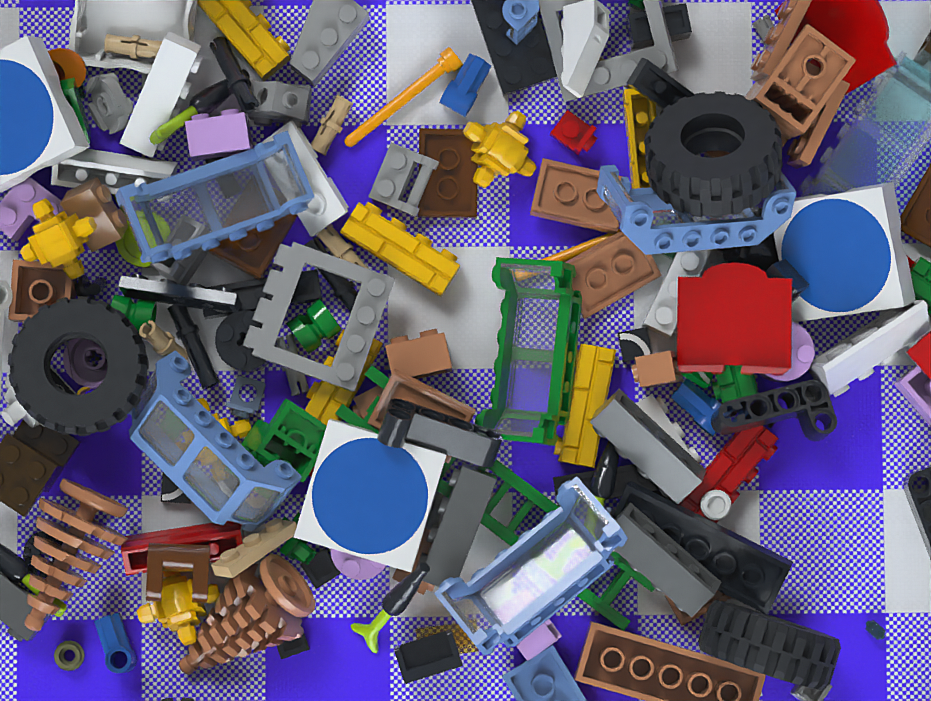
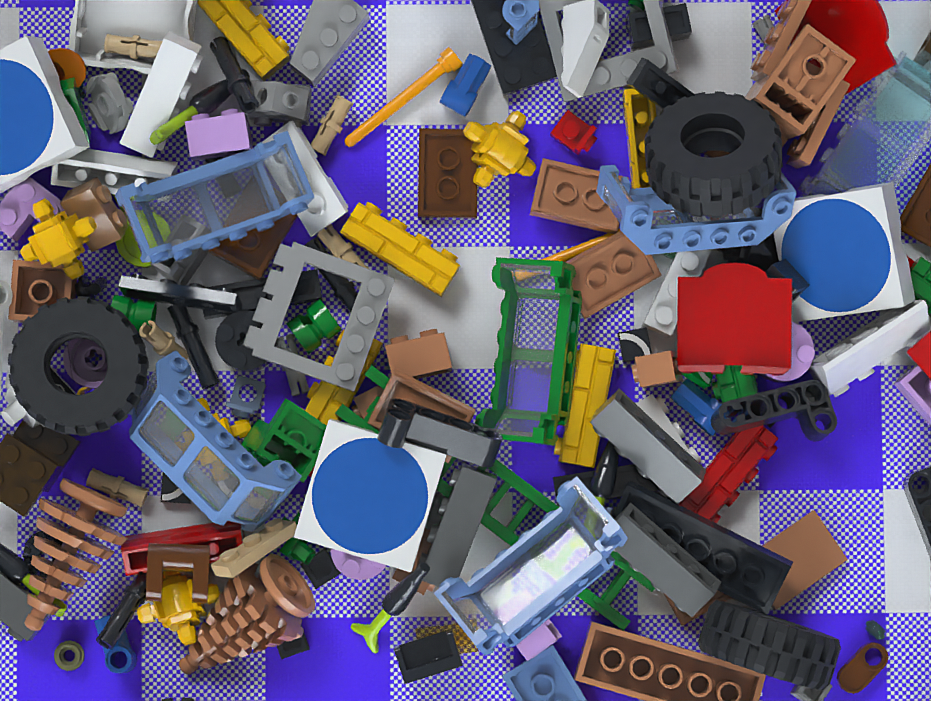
(117, 487): none -> tan pin
(133, 596): none -> black pin
(395, 176): light grey plate -> none
(715, 504): white tile -> none
(812, 553): none -> nougat tile
(857, 672): none -> reddish brown piece

